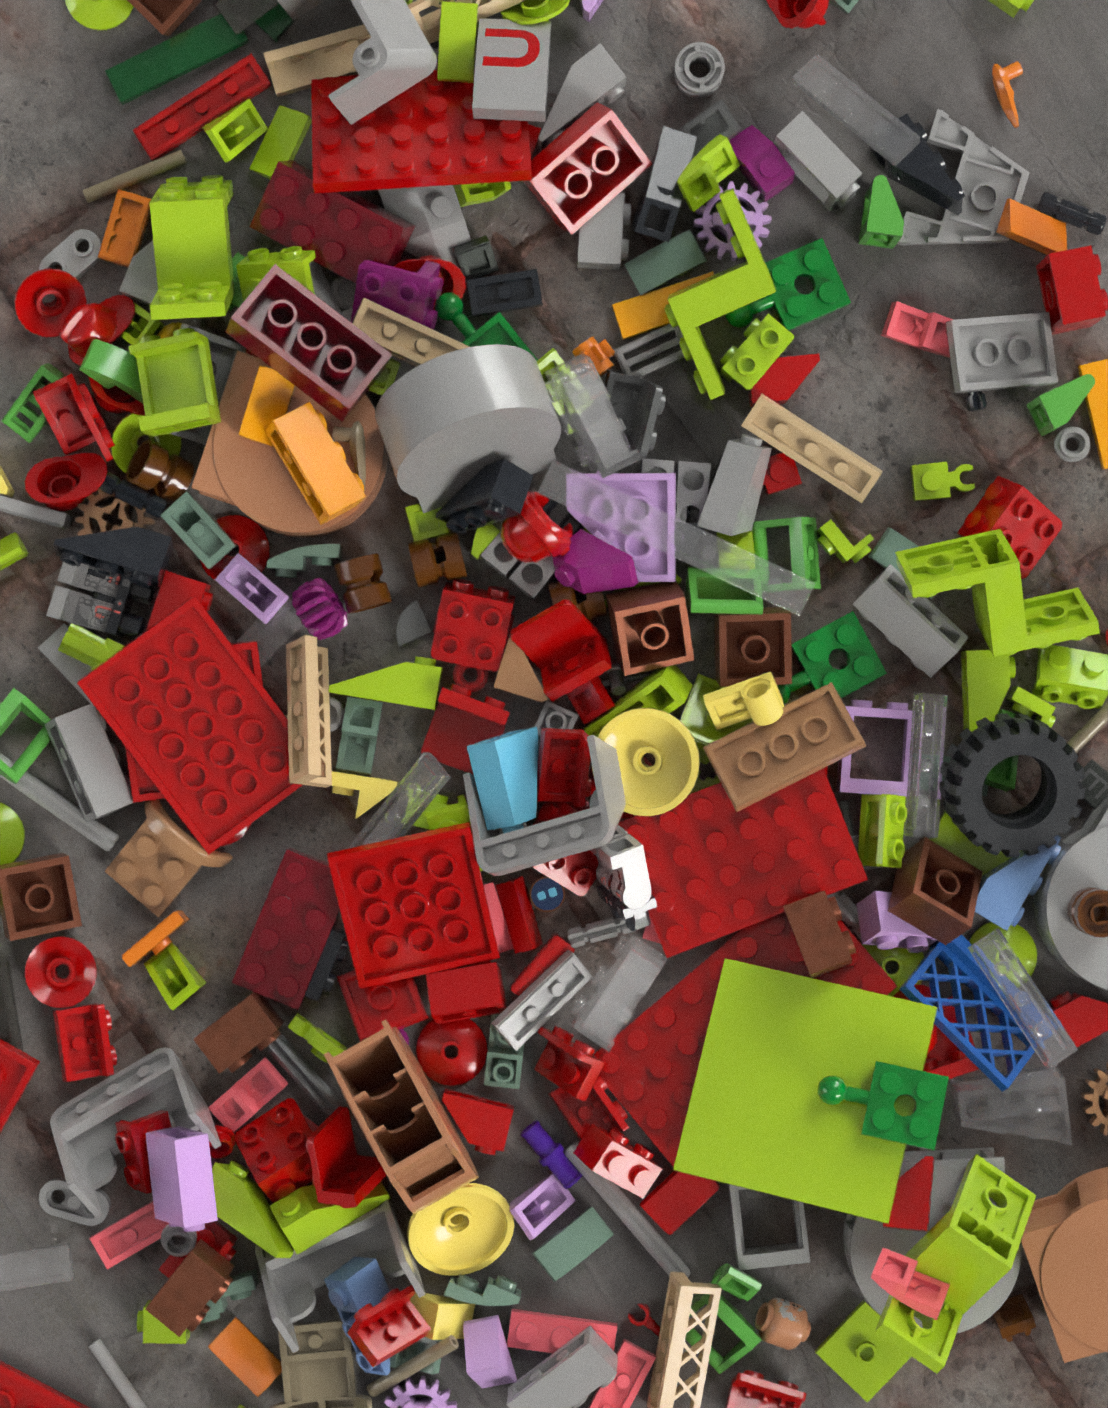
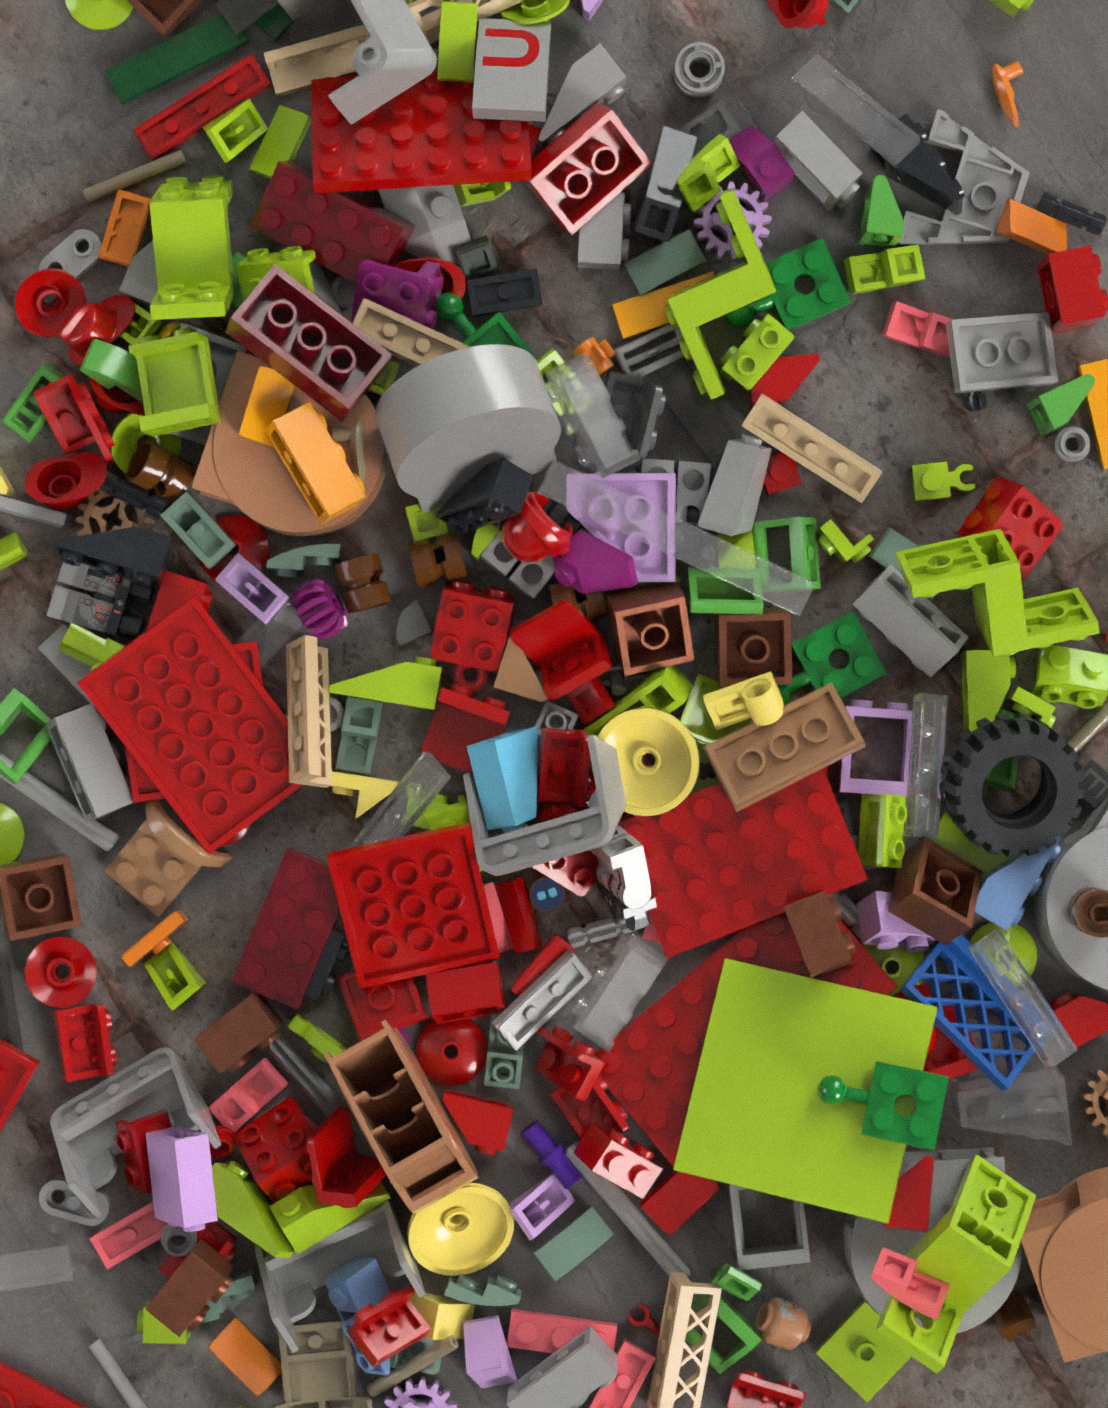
(884, 269): none -> lime slope

